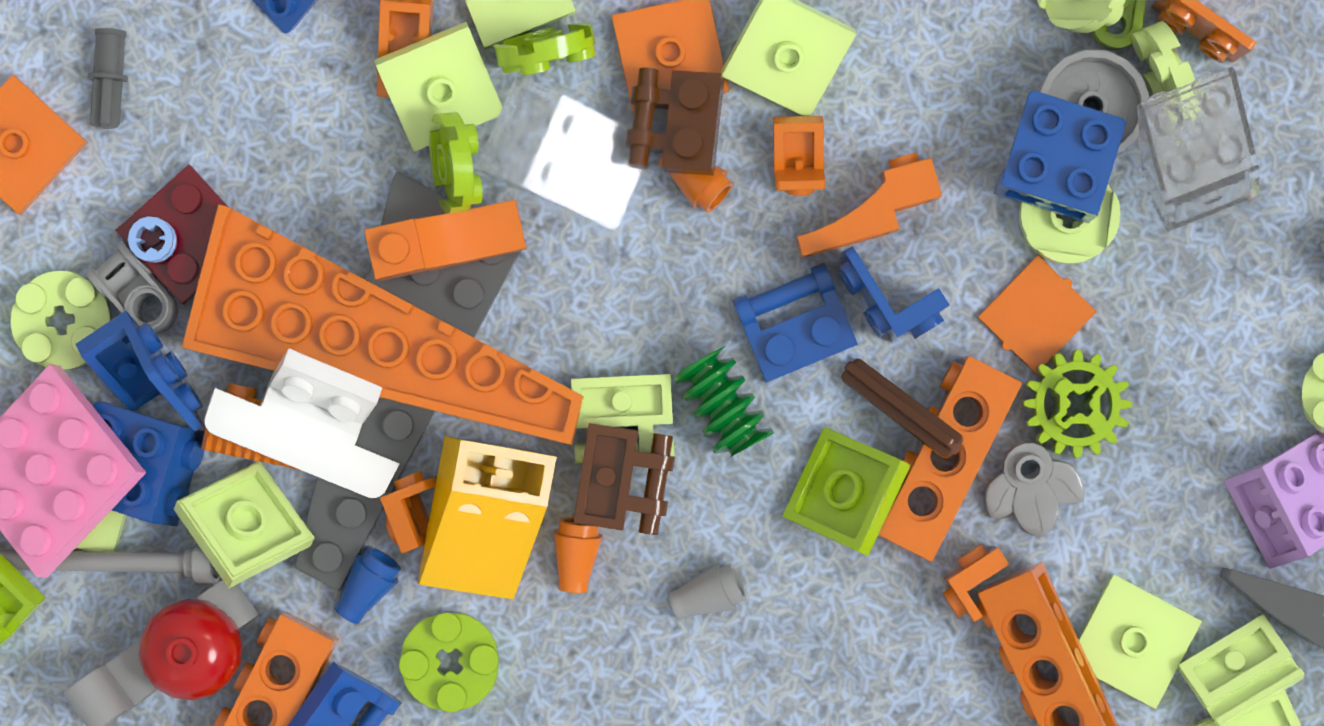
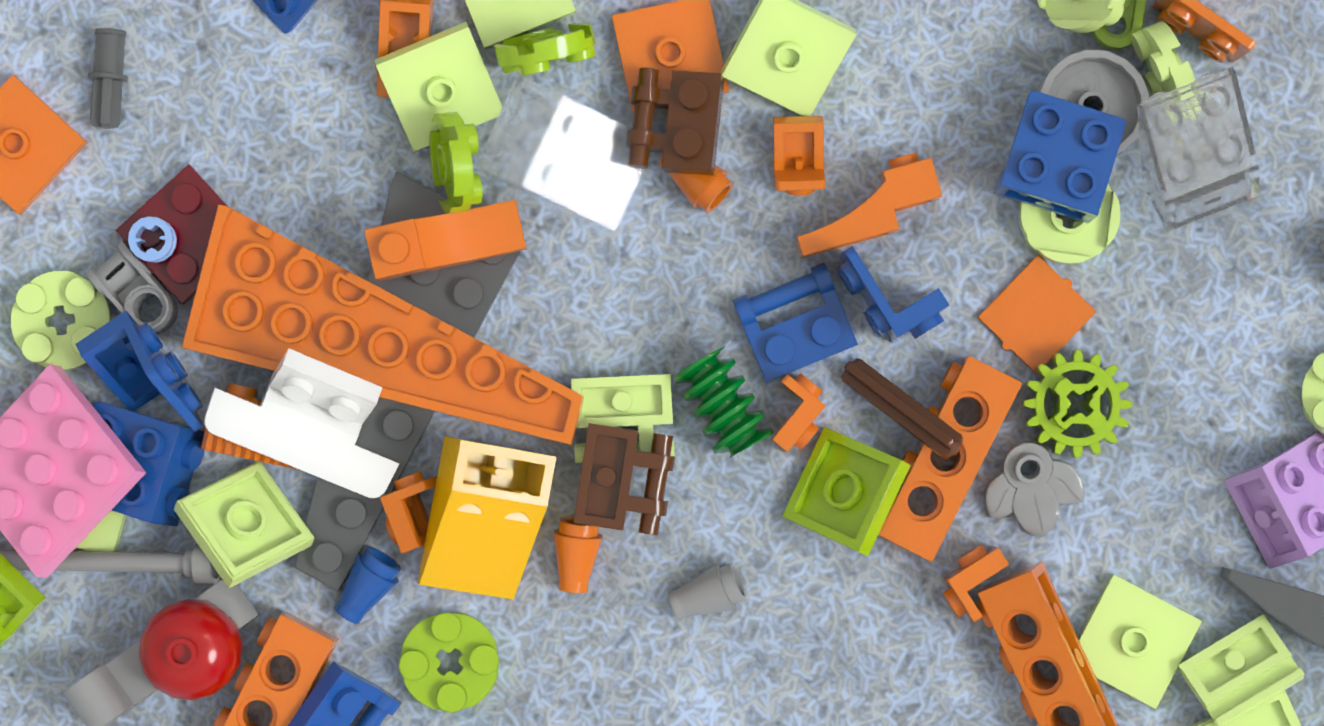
(799, 426): none -> orange bracket

